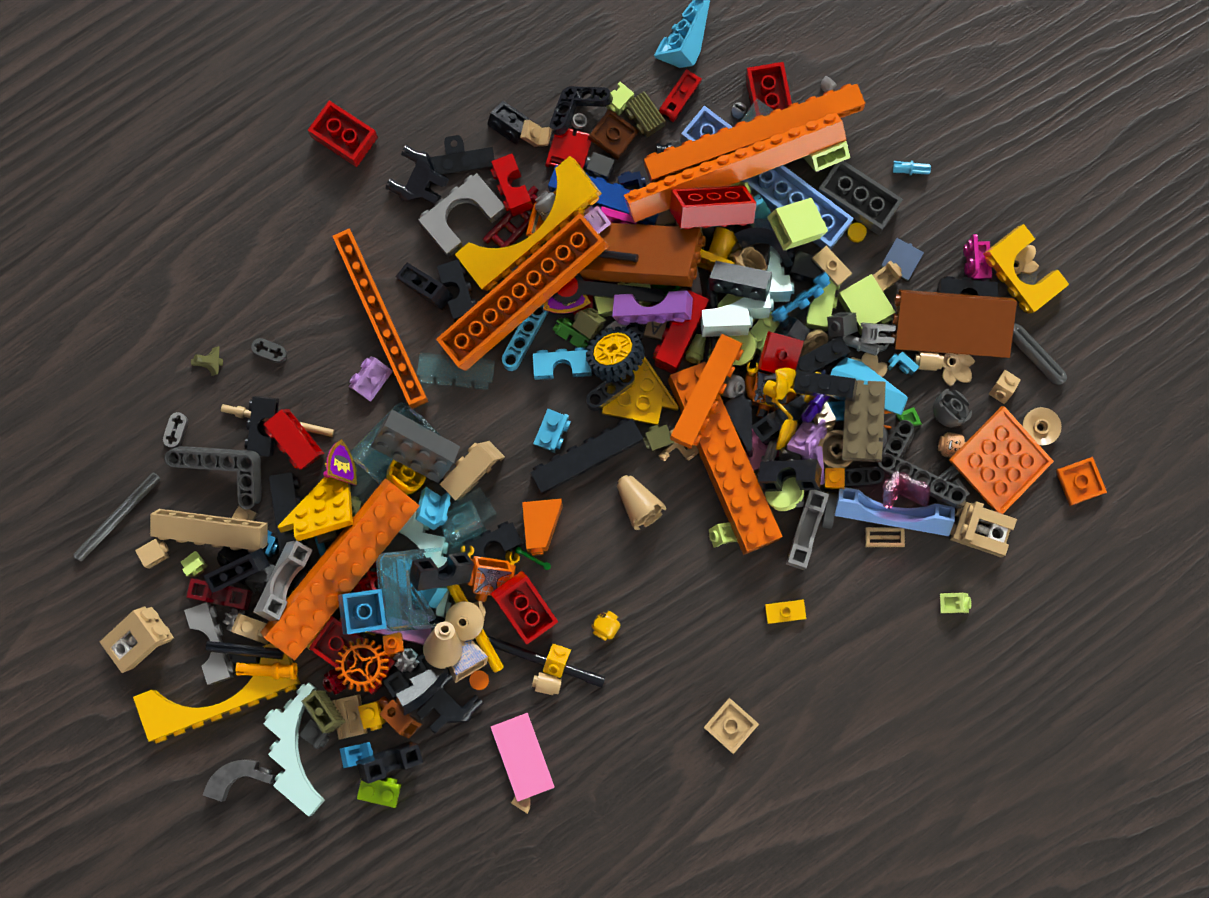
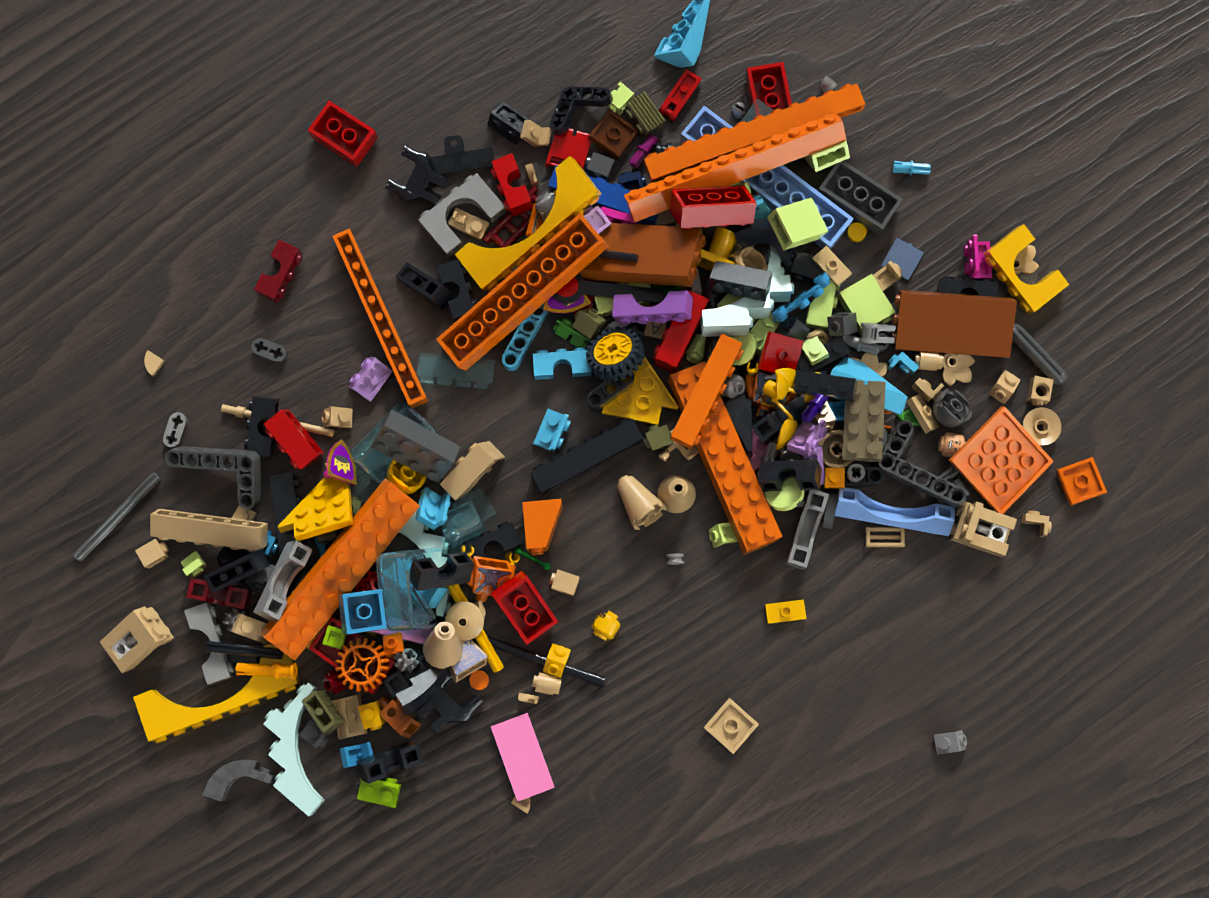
(152, 363): none -> tan tile
(209, 361): olive piece -> none
(274, 286): none -> dark red arch
(334, 637): none -> lime tile
(337, 417): none -> tan bracket
(468, 224): none -> tan plate
(528, 698): none -> tan tile
(531, 175): none -> tan tile
(564, 582): none -> tan brick
(579, 117): light grey hinge -> none
(643, 151): none -> magenta axle
(675, 559): none -> light grey bush
(677, 501): none -> tan cone
(814, 350): none -> yellowish green bracket
(849, 472): none -> light grey bush
(904, 485): clear pink bracket -> none
(923, 413): none -> tan plate
(924, 388): none -> tan bracket
(950, 742): none -> light grey bracket
(955, 603): yellowish green bracket -> none
(1035, 518): none -> tan bracket
(1045, 385): none -> tan brick

